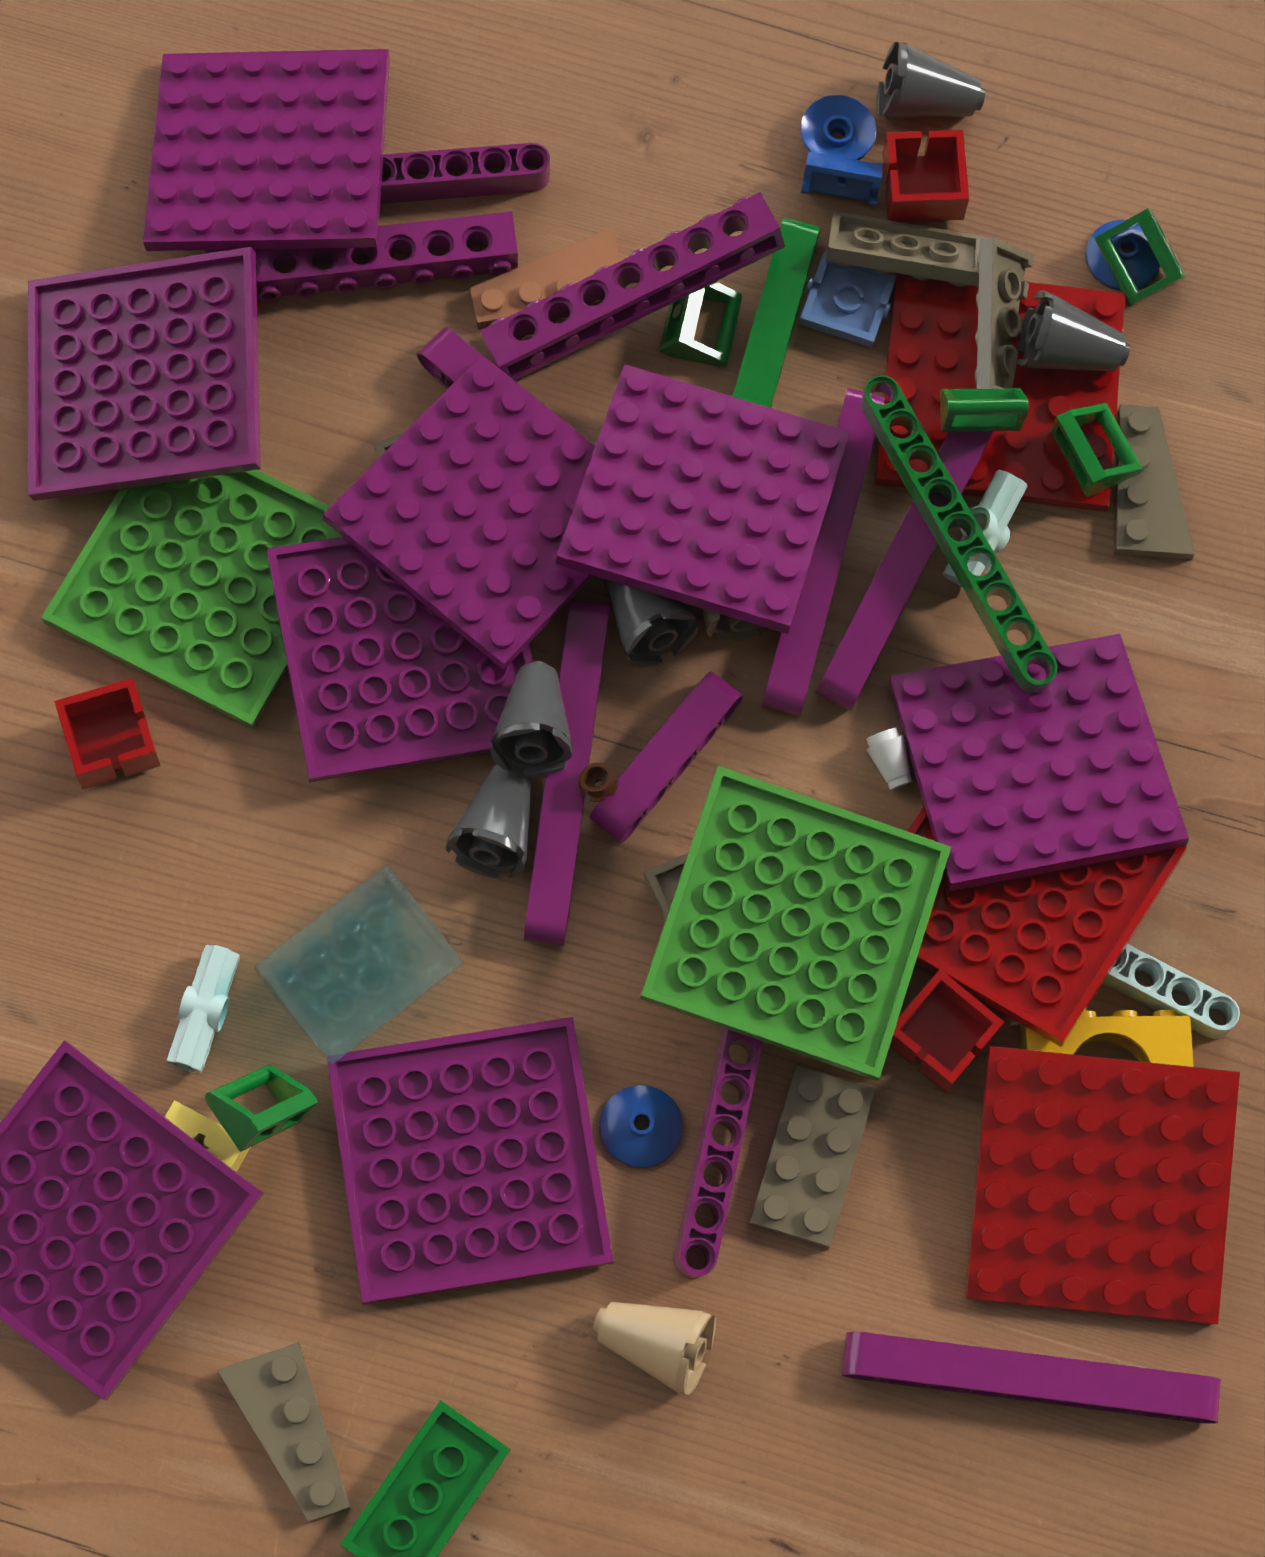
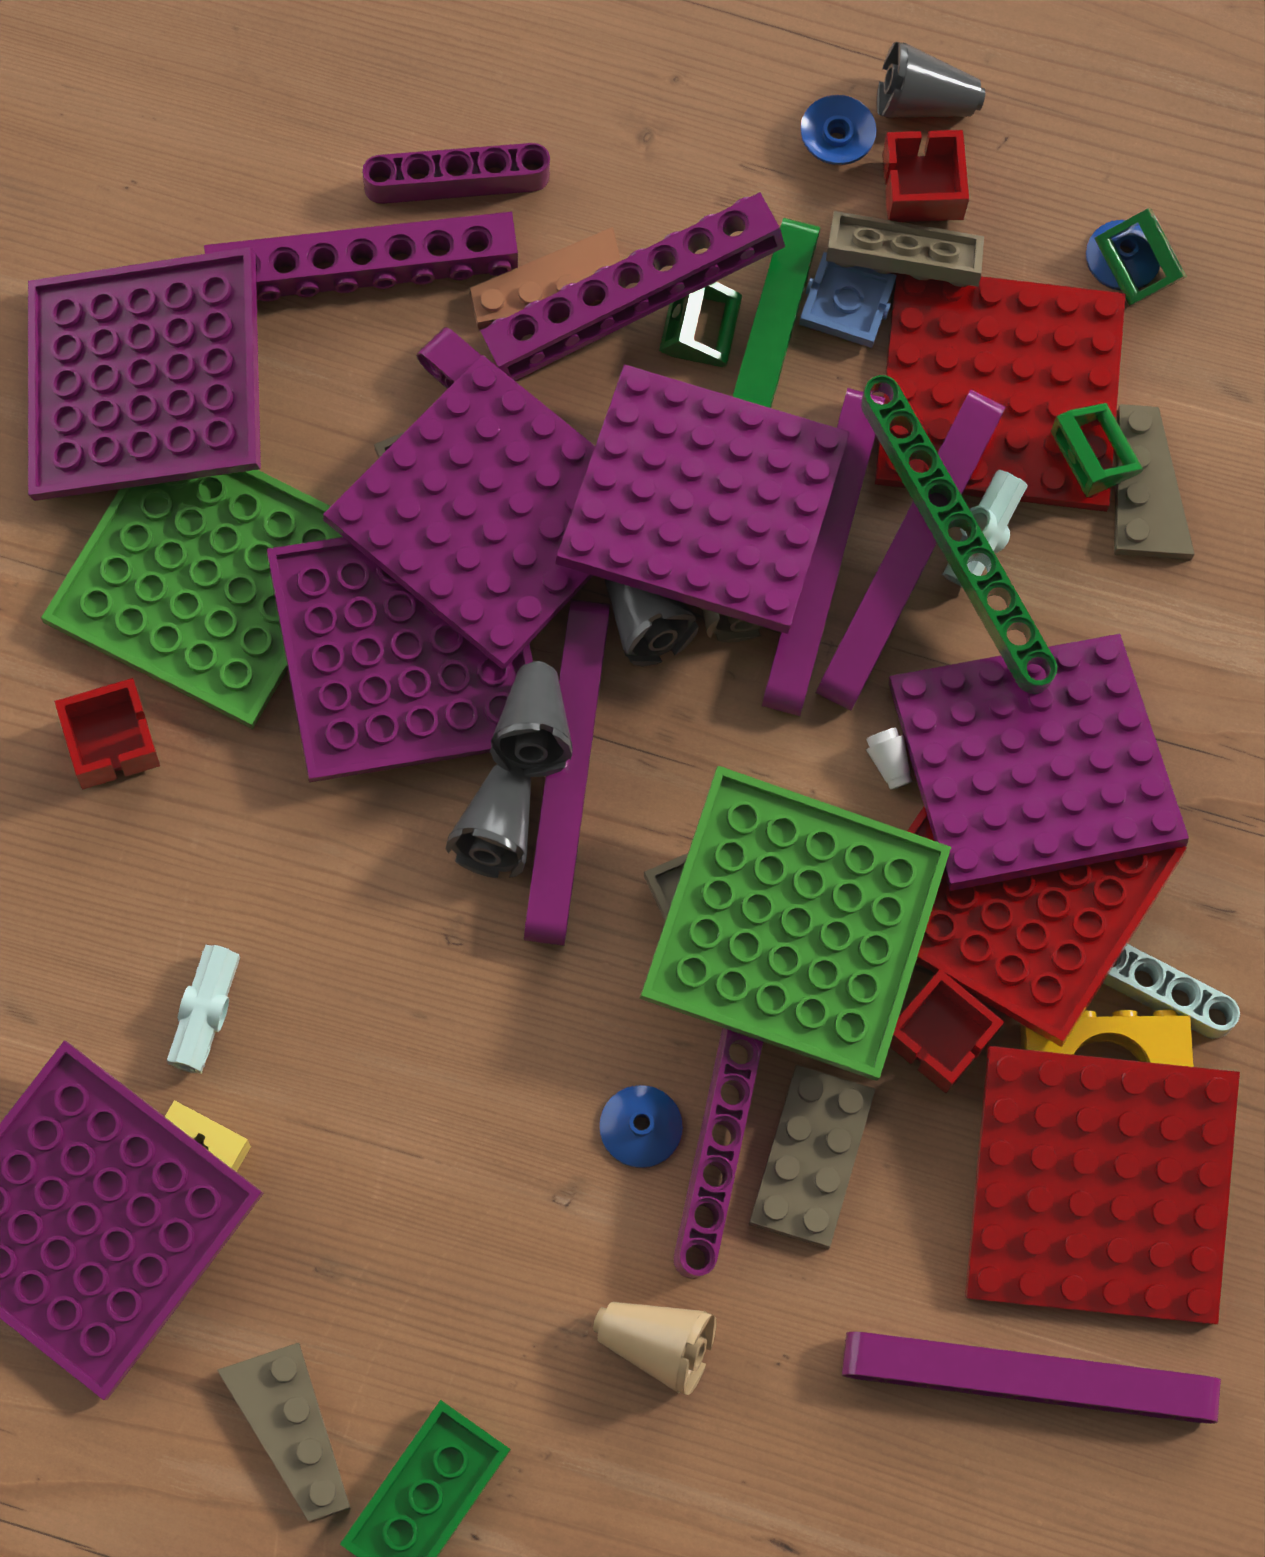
(249, 1128): green tile -> none
(268, 150): magenta plate -> none
(358, 964): clear light blue slope -> none
(469, 1161): magenta plate -> none
(591, 775): reddish brown plate -> none
(667, 756): magenta beam -> none
(842, 177): blue hinge -> none
(982, 409): green tile -> none
(998, 301): dark tan wing -> none
(1068, 338): dark grey cone -> none

